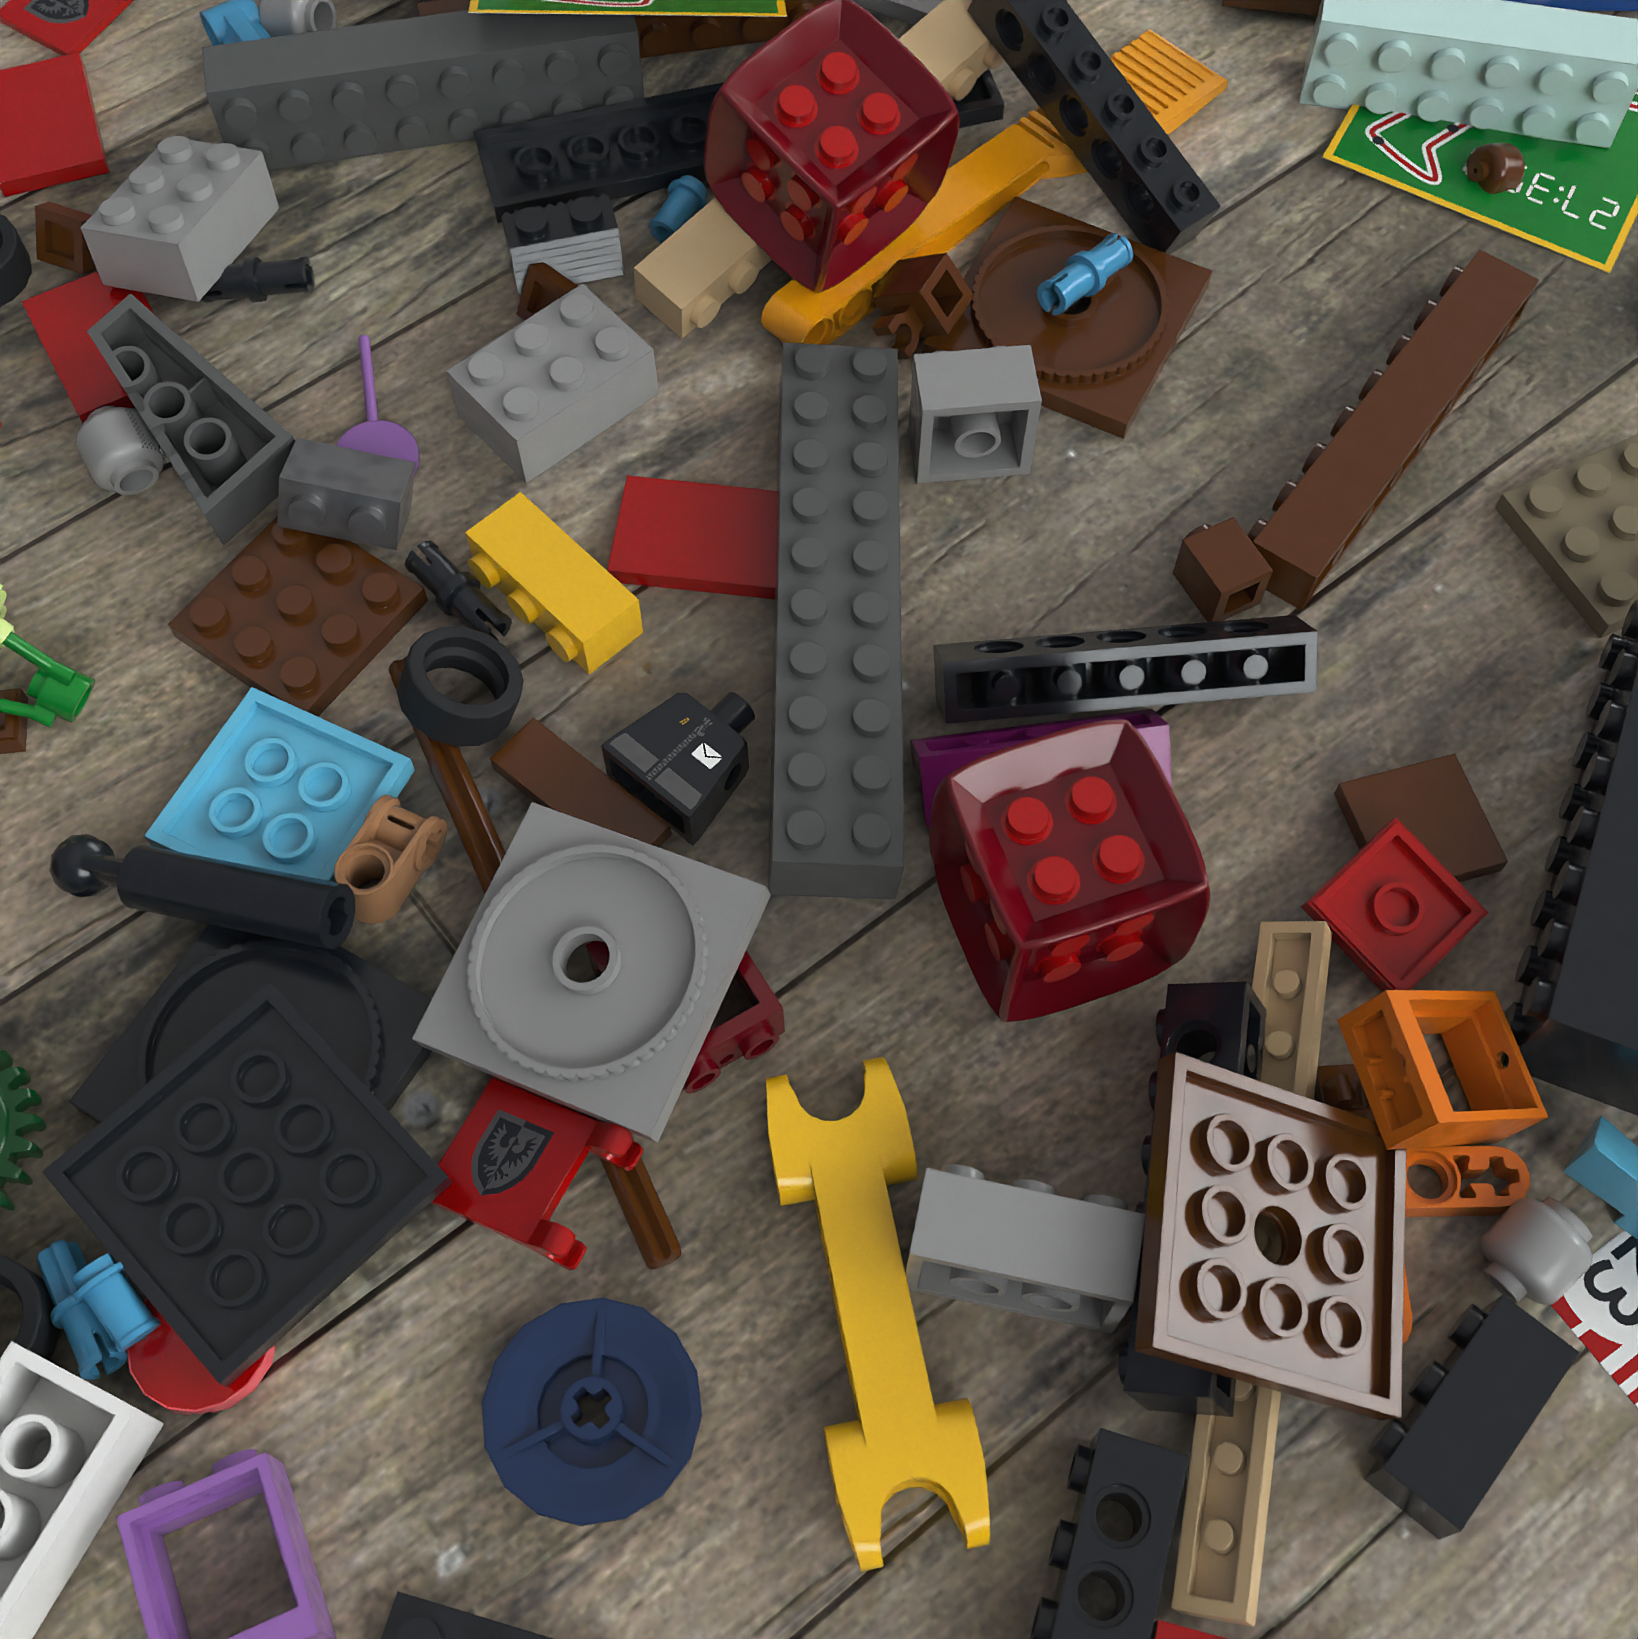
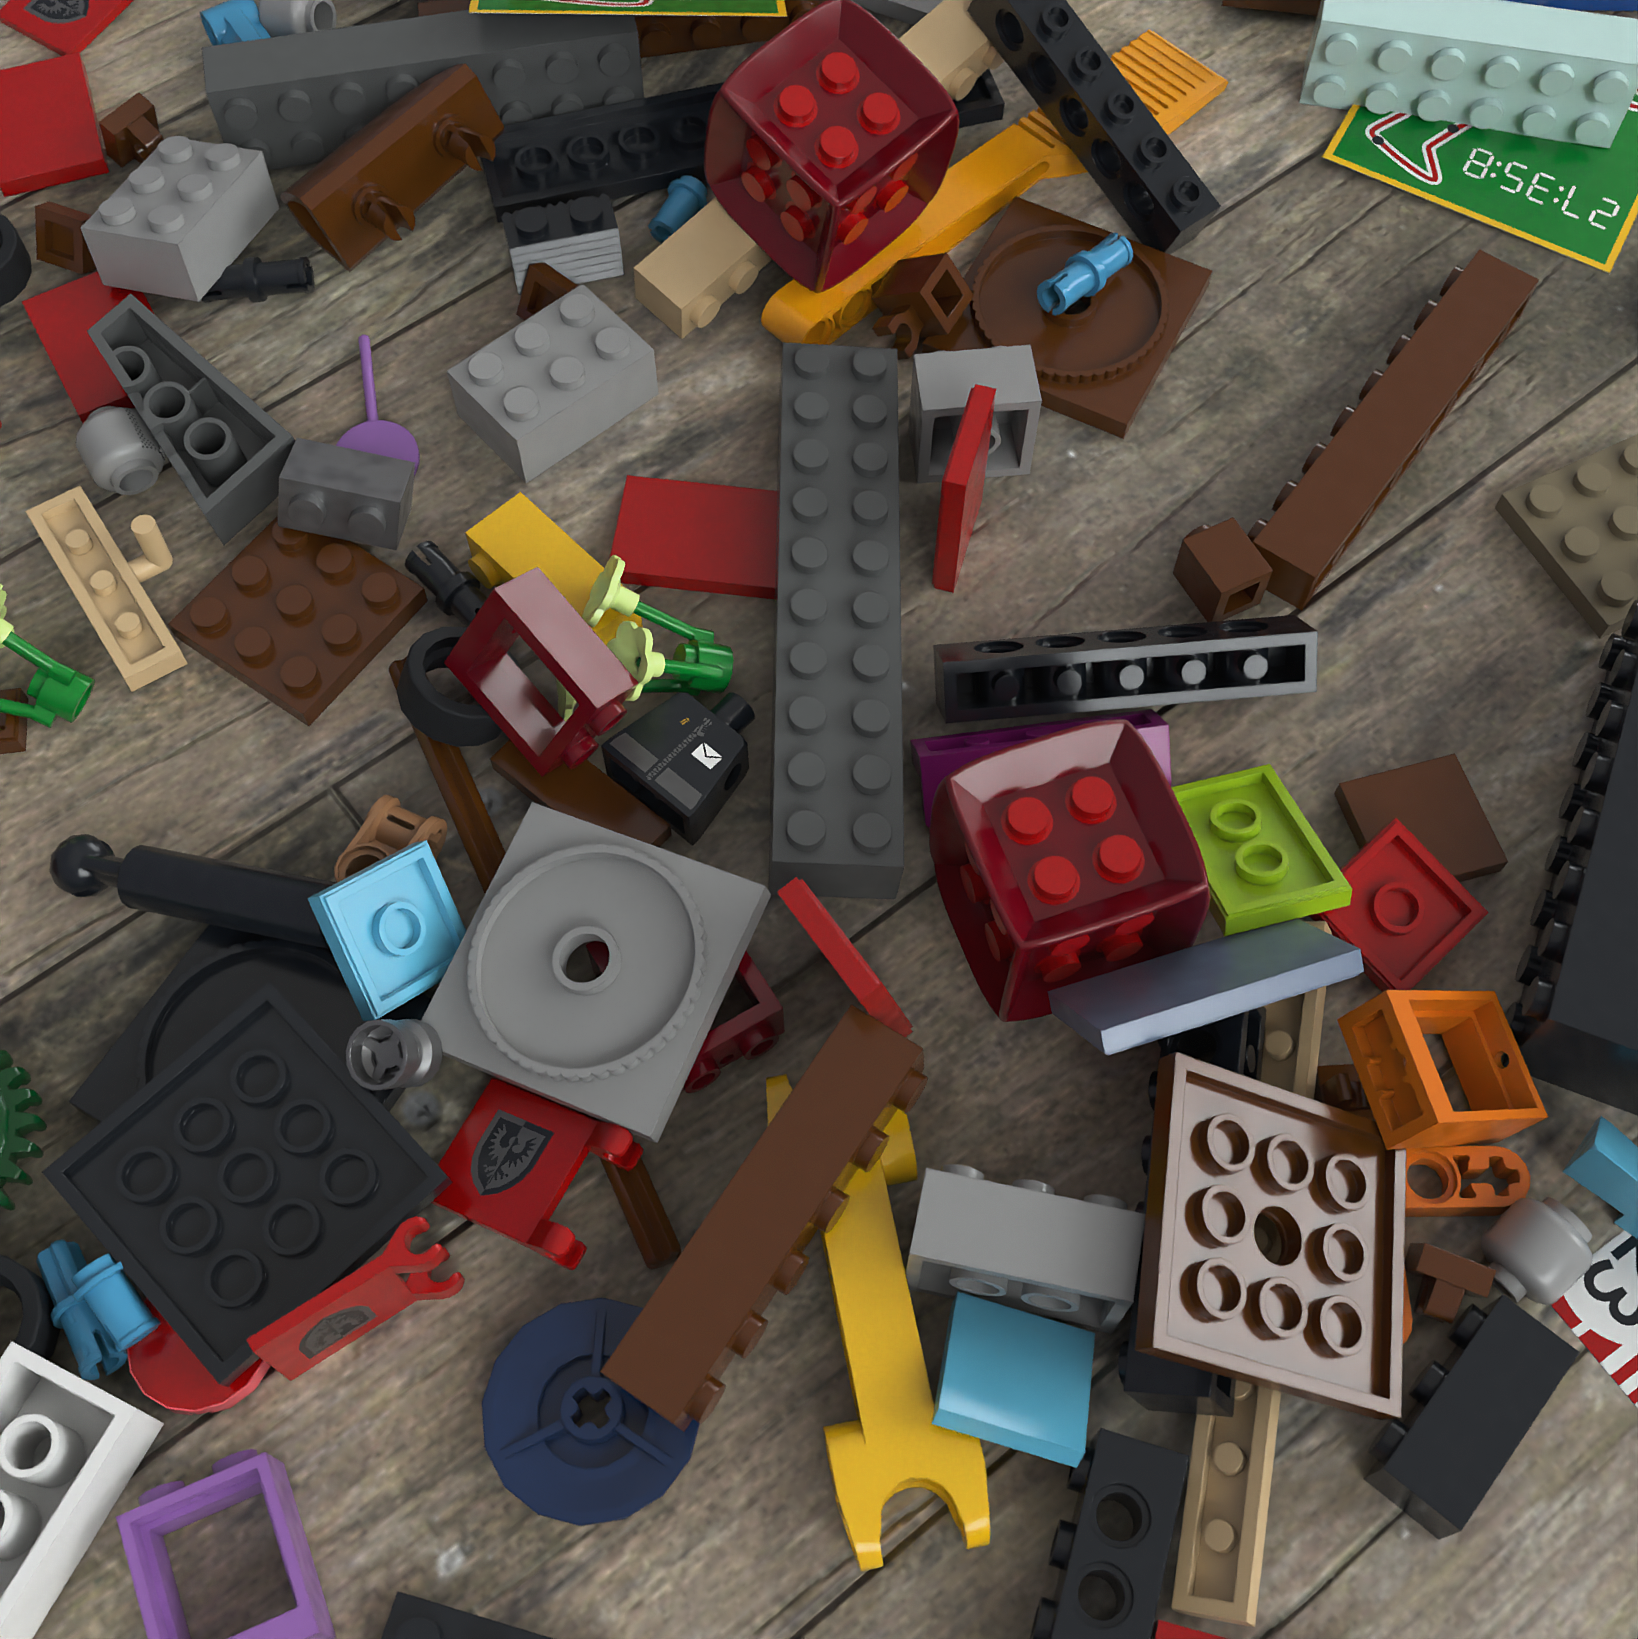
(110, 585): none -> tan plate
(131, 131): none -> reddish brown tile
(279, 791): medium azure plate -> none
(355, 1304): none -> red flag
(390, 929): none -> medium azure tile
(393, 1054): none -> flat silver wheel
(395, 166): none -> reddish brown piece
(566, 646): none -> dark red window
(694, 665): none -> plant
(766, 1219): none -> reddish brown brick
(843, 956): none -> red tile
(963, 487): none -> red tile
(1015, 1379): none -> medium azure tile
(1203, 984): none -> sand blue tile
(1259, 851): none -> lime tile
(1445, 1280): none -> reddish brown tile
(1496, 167): reddish brown piece -> none

